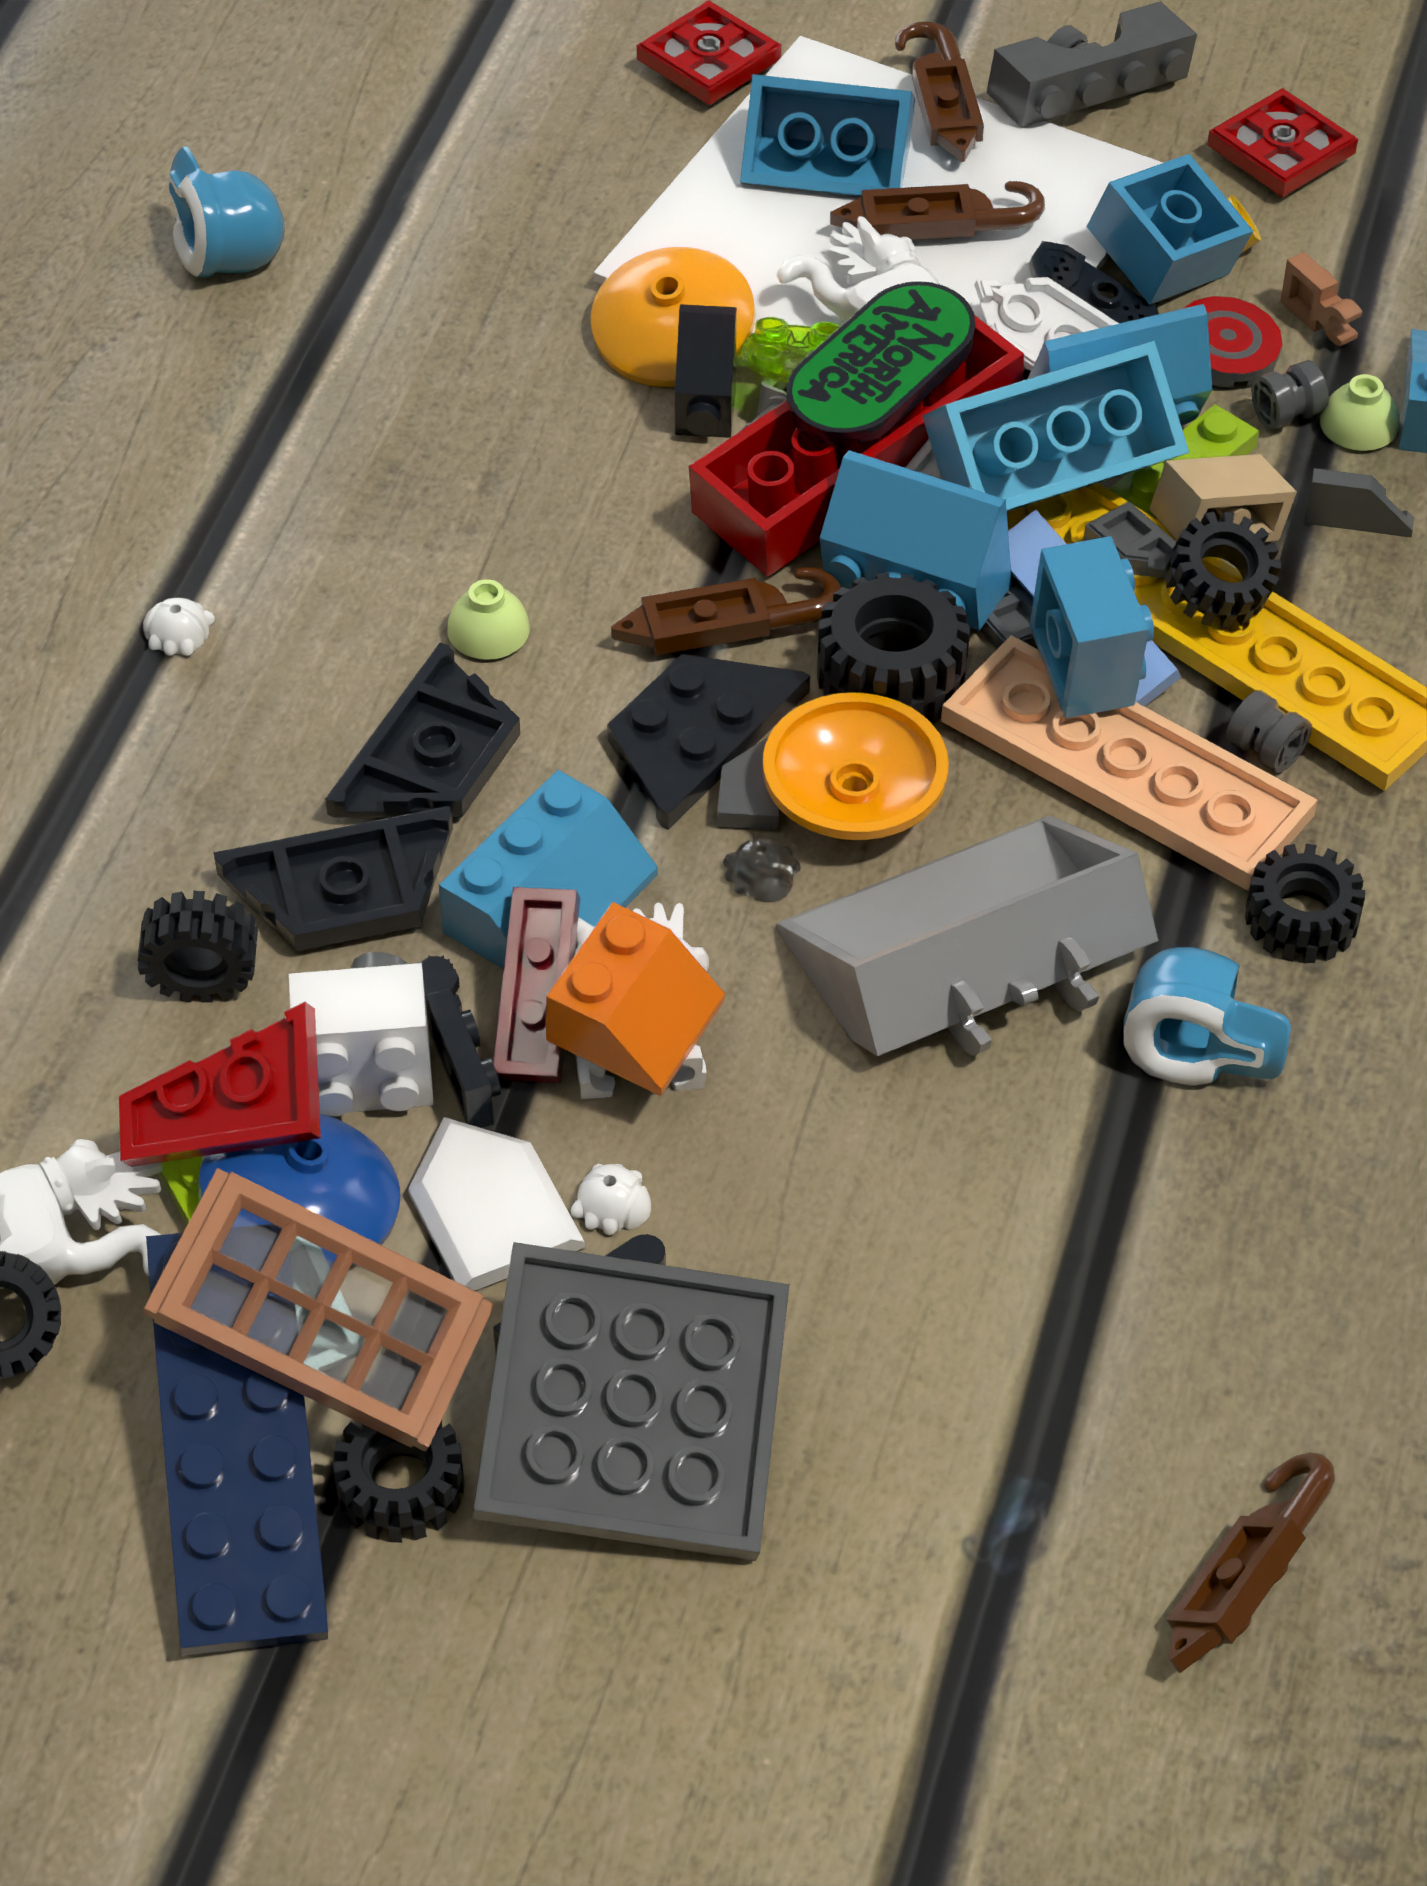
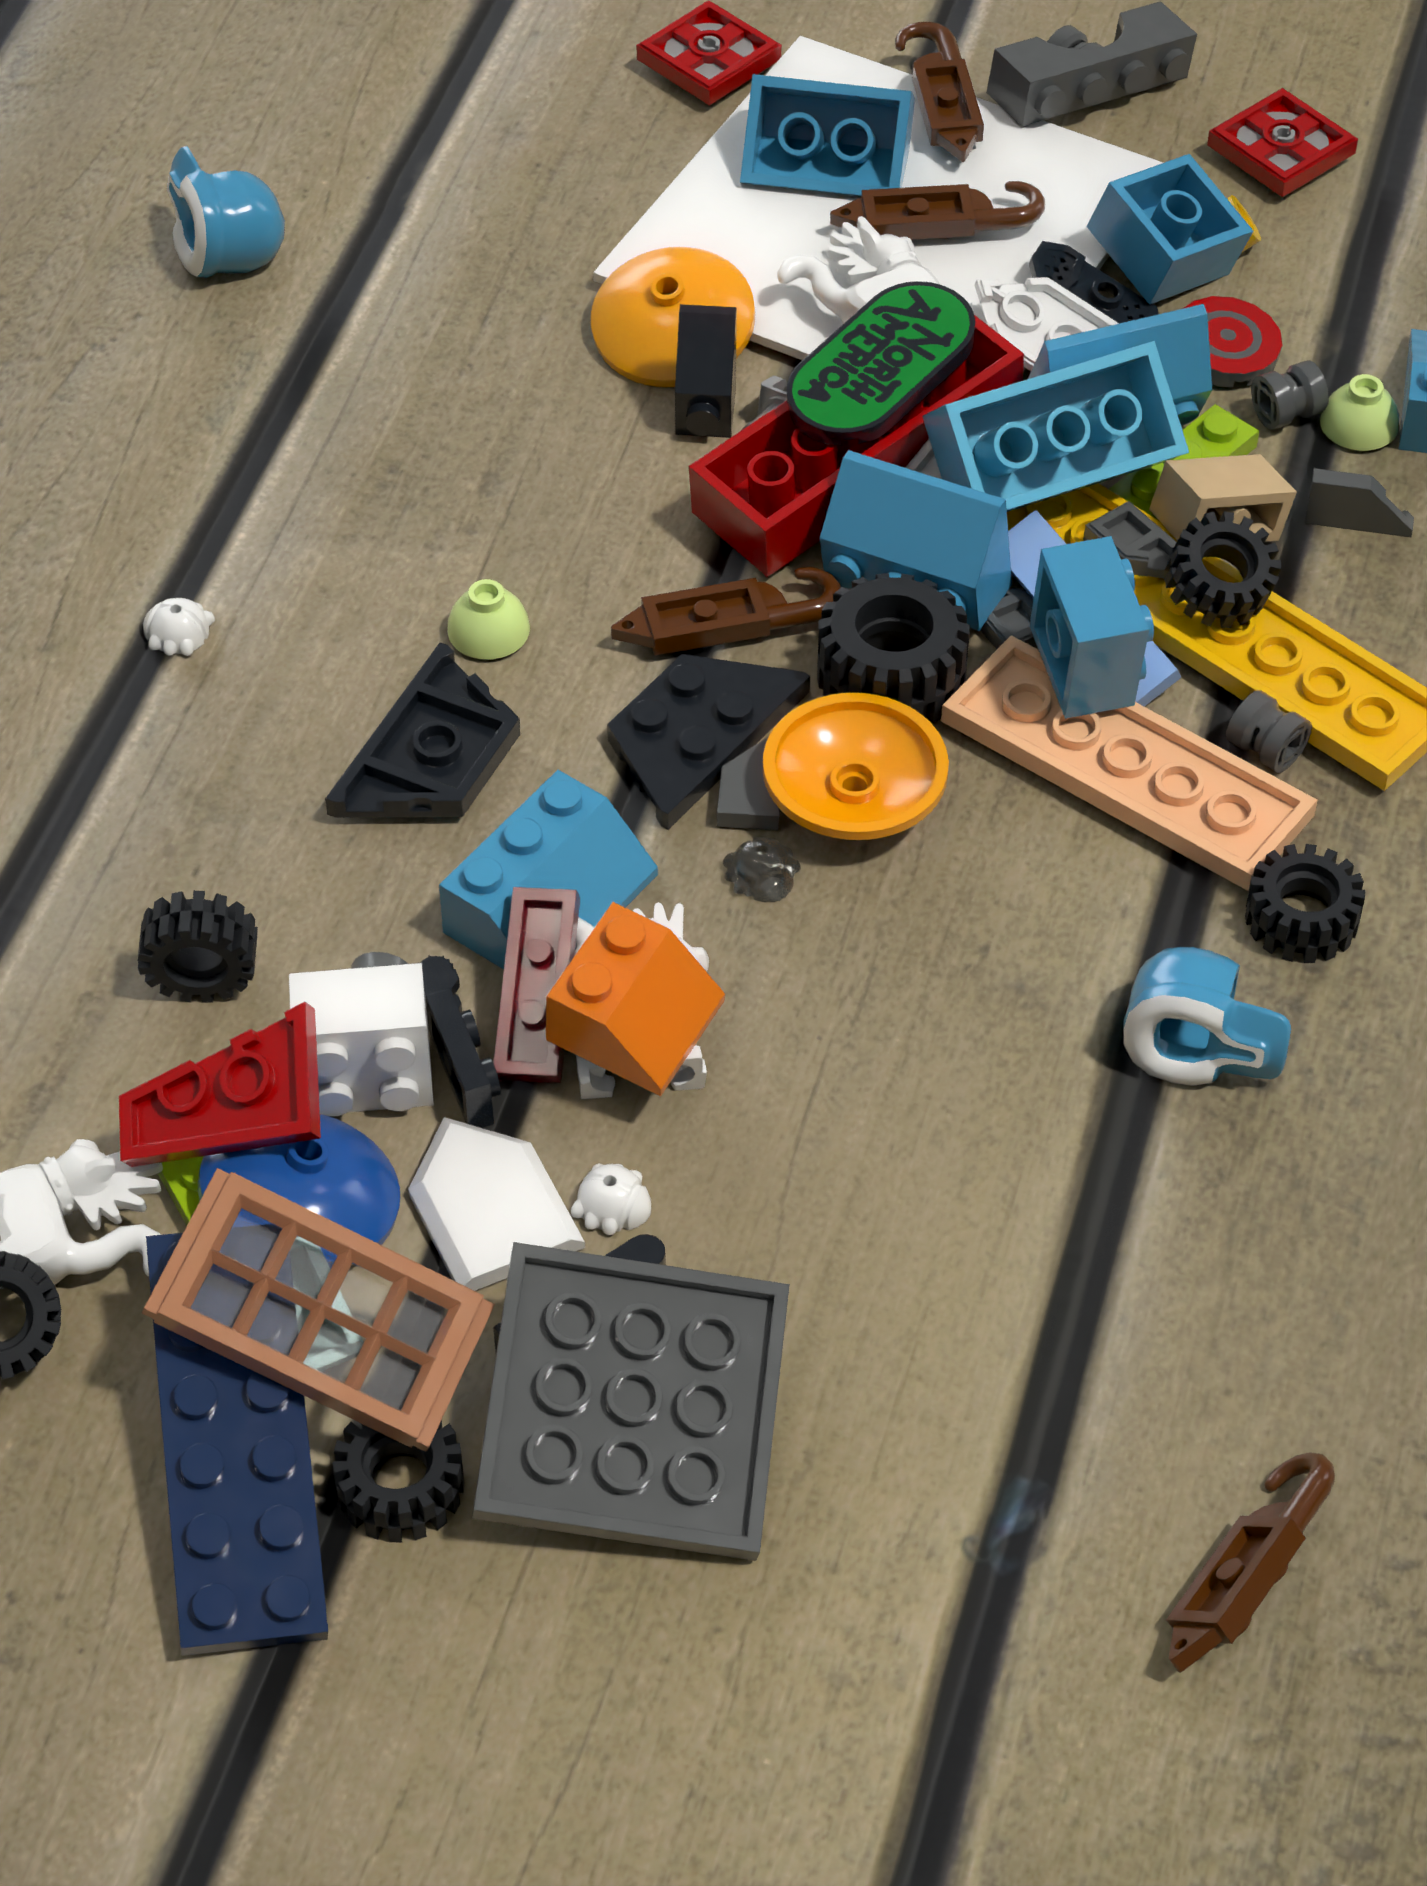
(343, 878): black wing -> none
(780, 347): clear neon green dish -> none
(974, 934): light grey piece -> none
(1313, 298): nougat plate -> none

